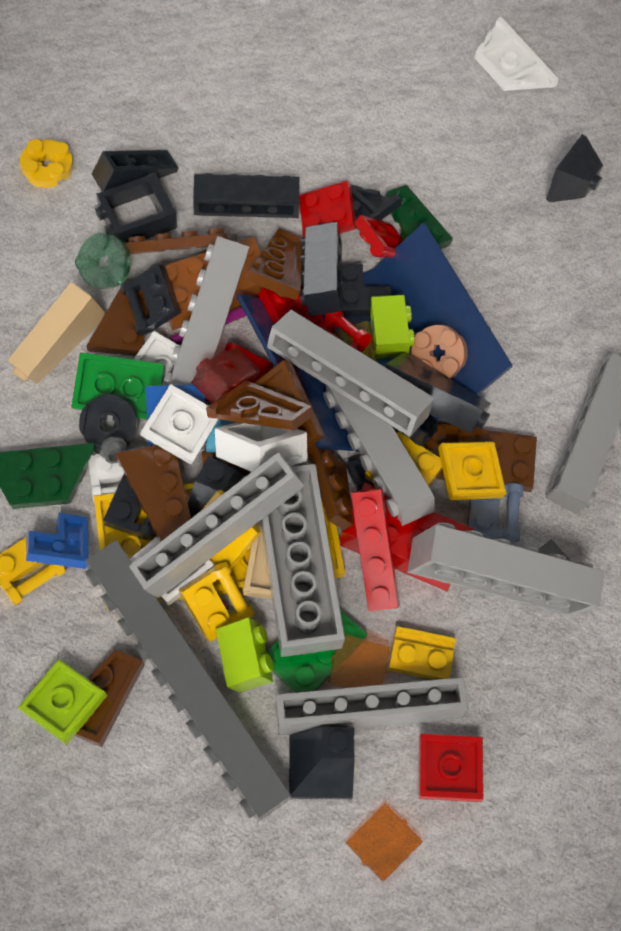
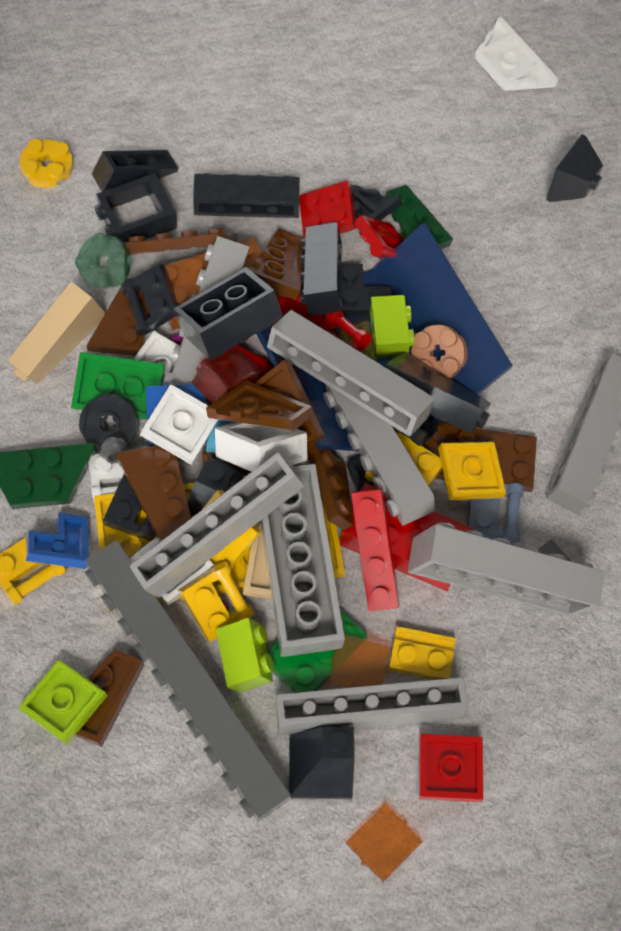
(228, 313): none -> black brick

